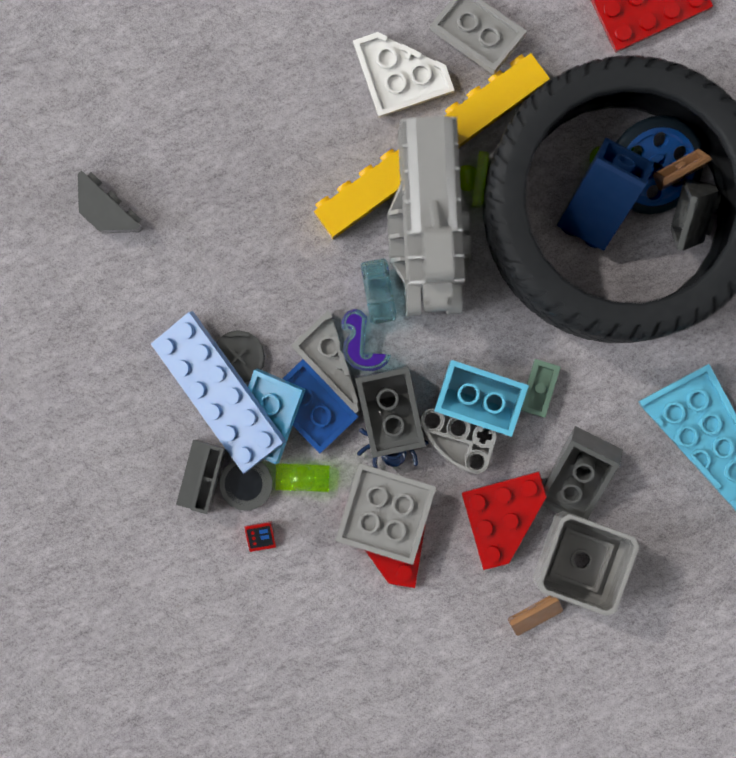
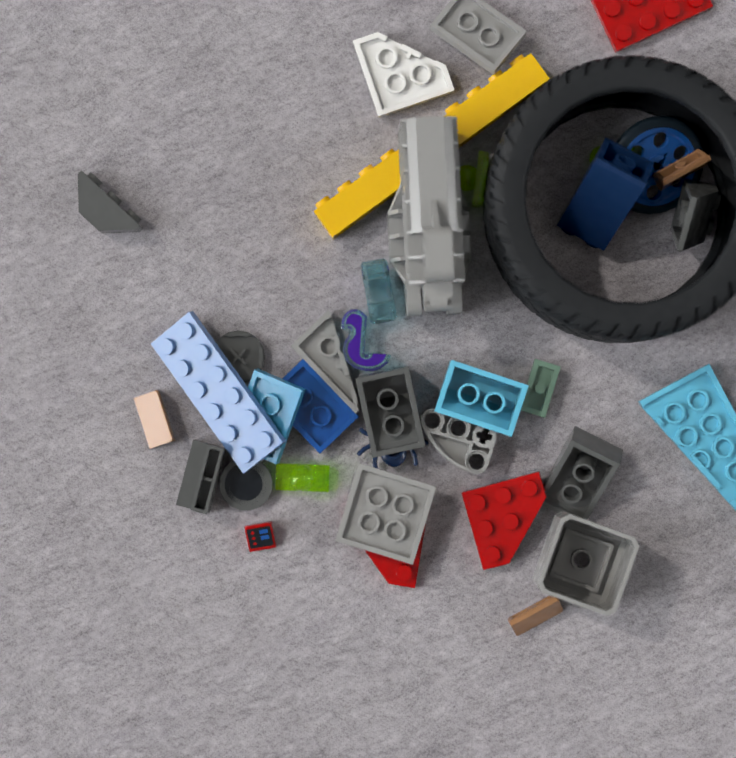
(154, 419): none -> slope

